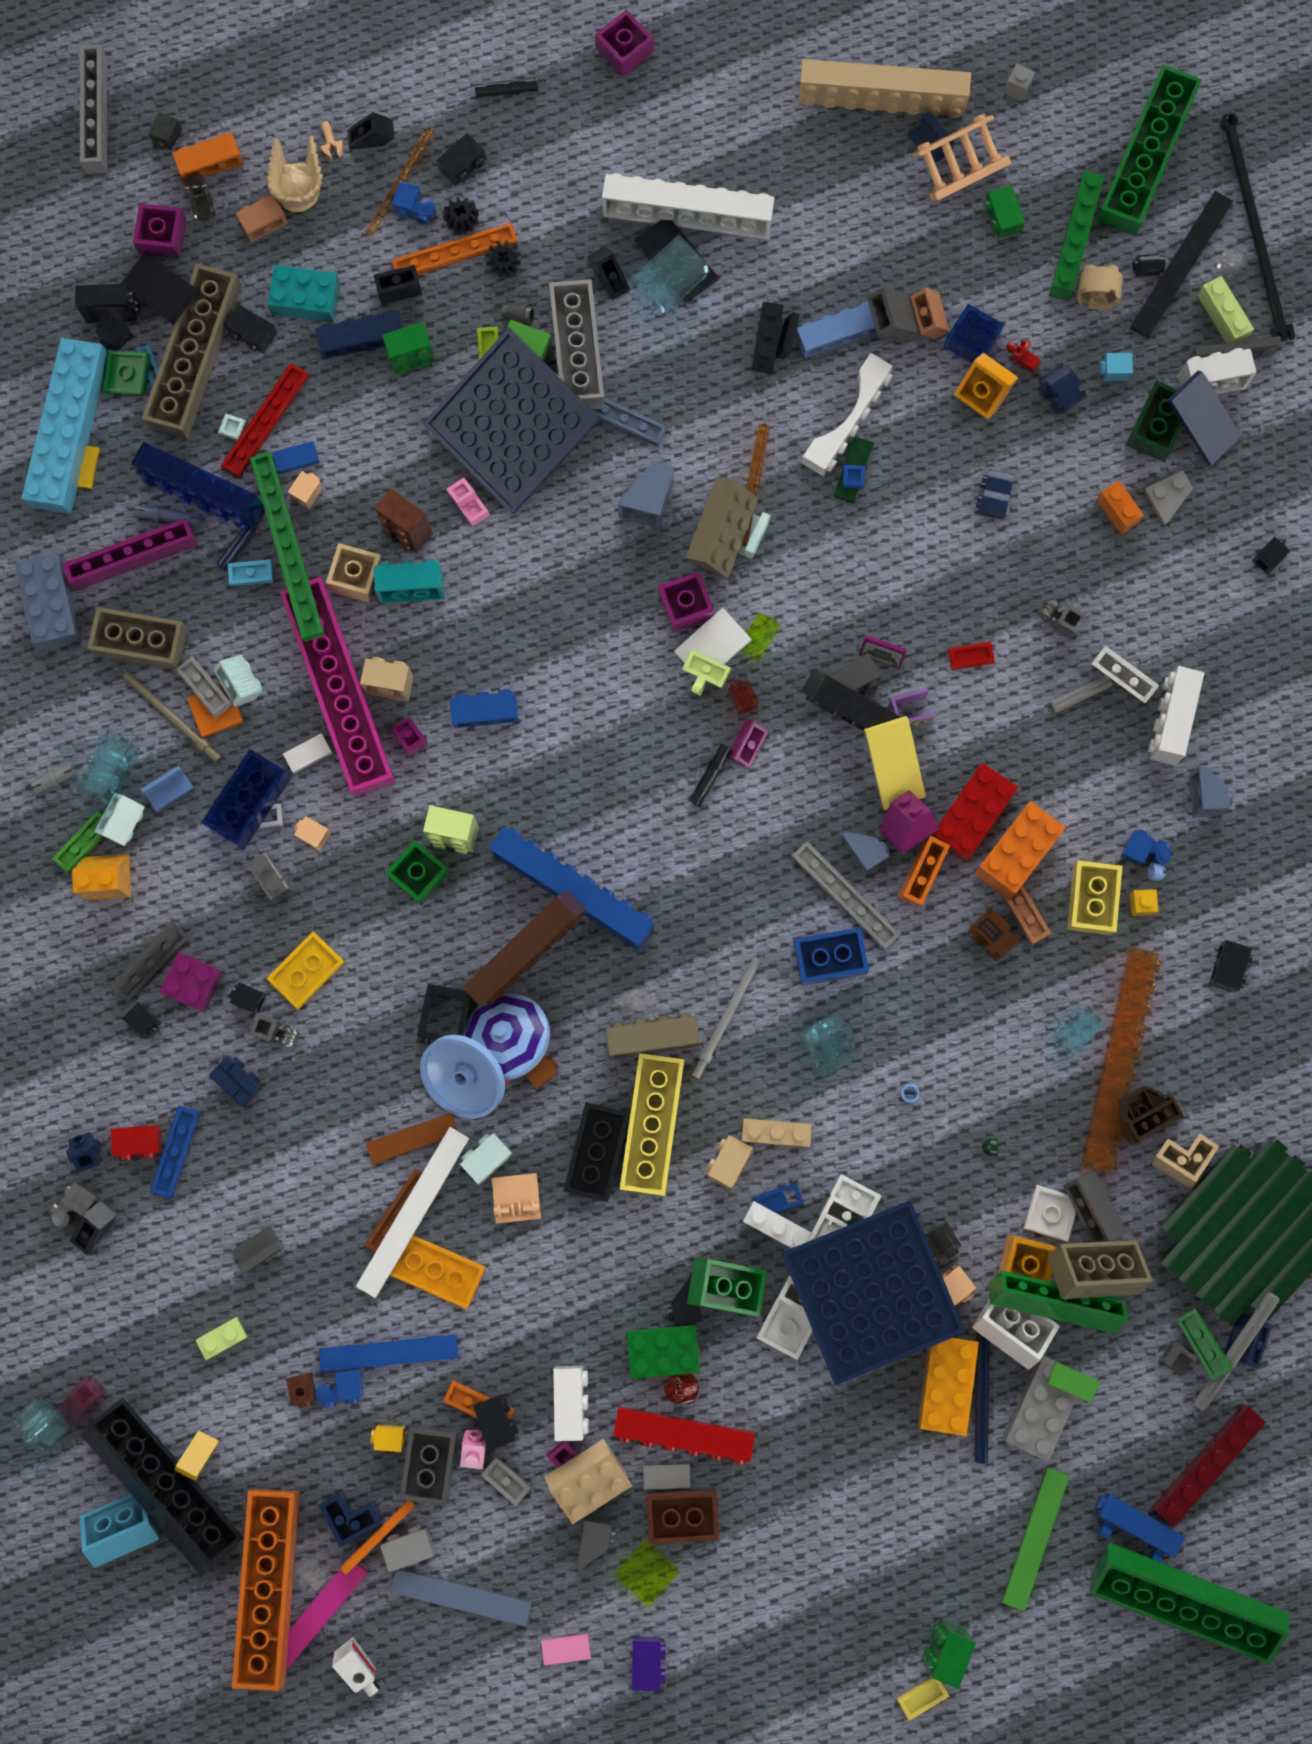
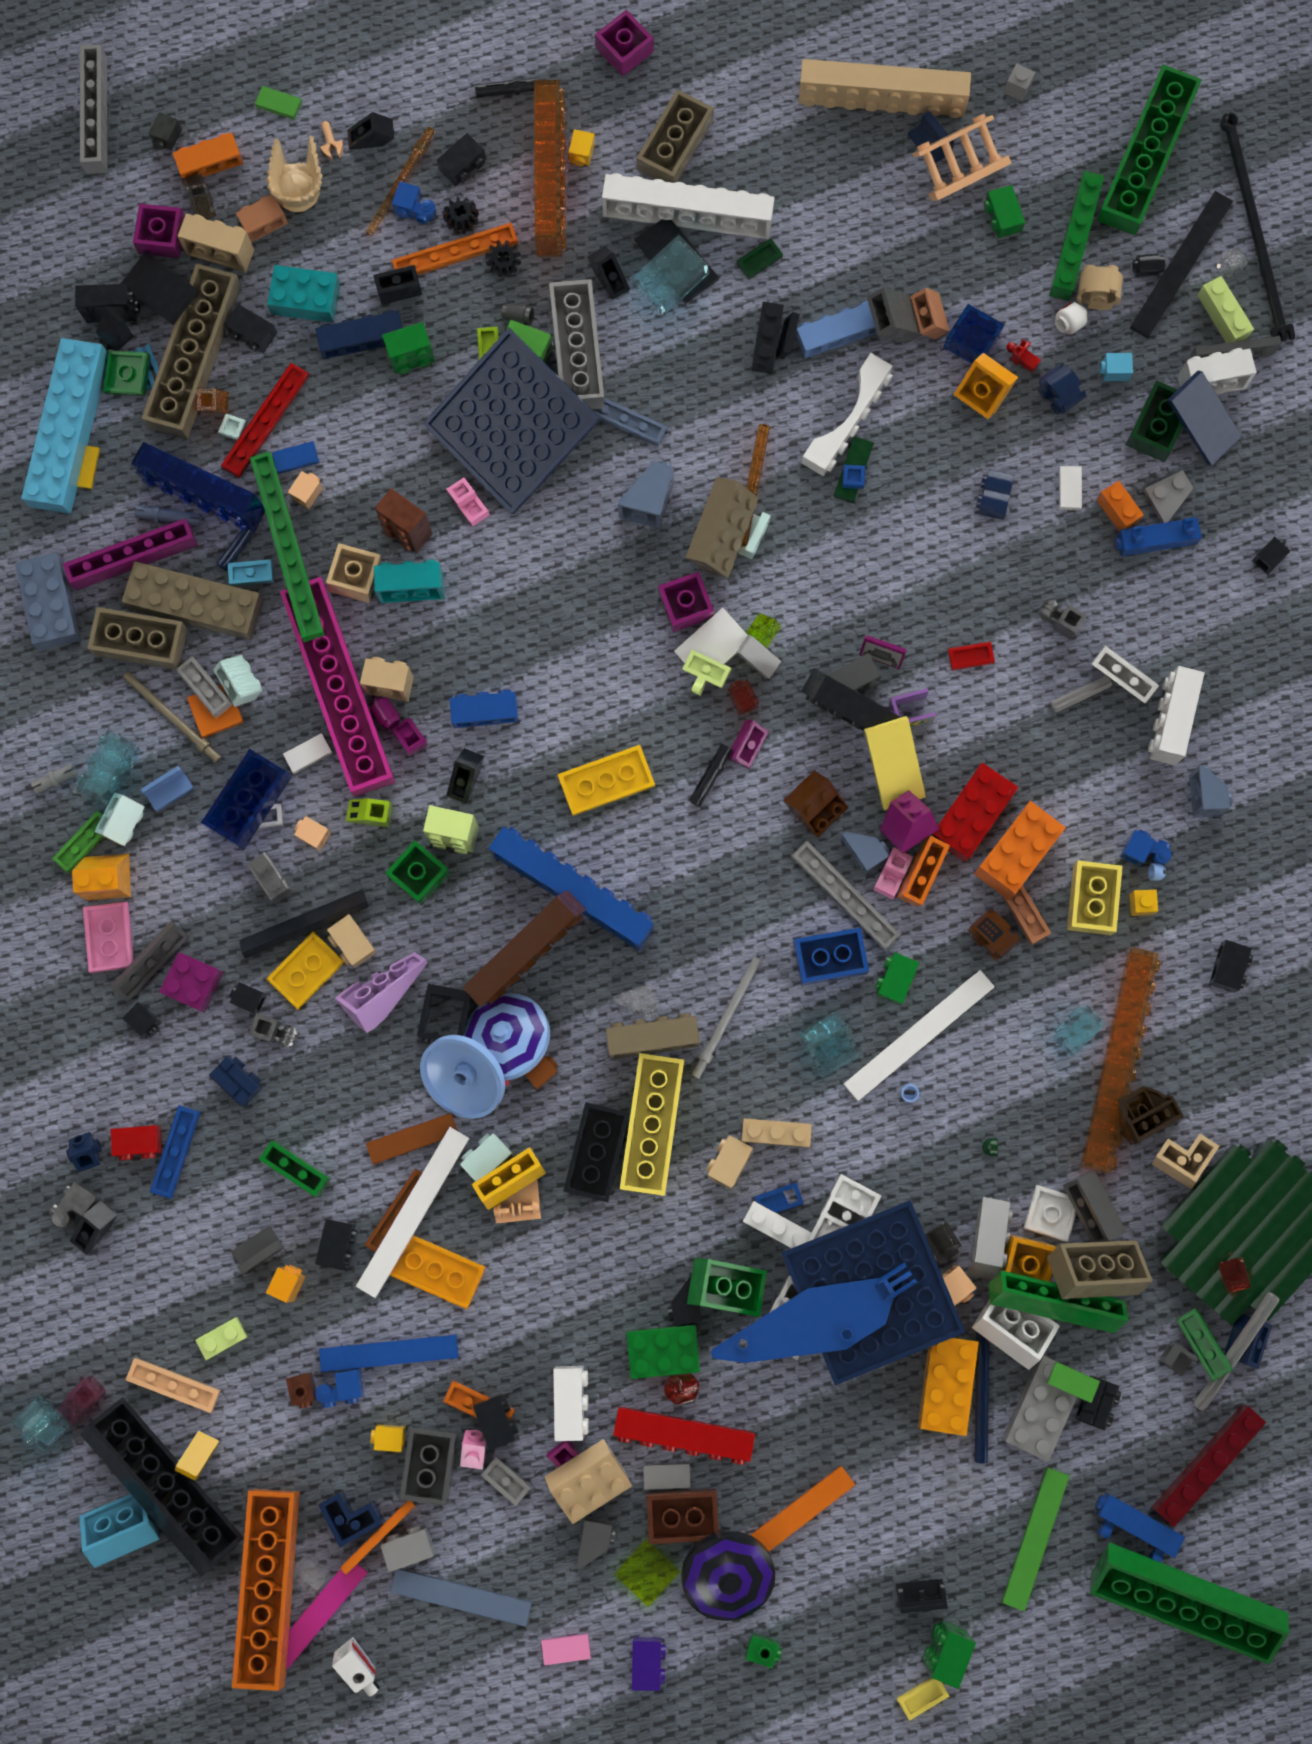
(108, 937): none -> bright pink tile
(173, 1385): none -> light nougat plate
(192, 600): none -> dark tan brick
(212, 401): none -> clear orange brick
(216, 242): none -> tan brick
(278, 102): none -> bright green tile
(286, 1283): none -> light orange brick
(295, 1168): none -> green brick
(303, 923): none -> black tile
(335, 1244): none -> black brick
(351, 941): none -> tan brick
(369, 812): none -> lime slope
(375, 999): none -> lavender wedge
(385, 712): none -> magenta brick
(464, 775): none -> black slope
(508, 1178): none -> yellow brick
(549, 168): none -> clear orange brick
(581, 148): none -> yellow brick
(606, 780): none -> yellow plate
(675, 138): none -> dark tan brick
(728, 1576): none -> dish
(758, 656): none -> light grey tile
(759, 258): none -> dark green tile
(763, 1650): none -> green brick
(804, 1508): none -> orange tile
(816, 803): none -> reddish brown slope
(817, 1321): none -> blue wing
(893, 873): none -> bright pink slope
(897, 978): none -> green brick
(918, 1035): none -> white tile
(921, 1595): none -> black hinge
(990, 1238): none -> light grey wedge
(1070, 487): none -> white tile
(1071, 318): none -> white head
(1099, 1411): none -> black brick
(1158, 536): none -> blue brick
(1234, 1274): none -> clear red panel

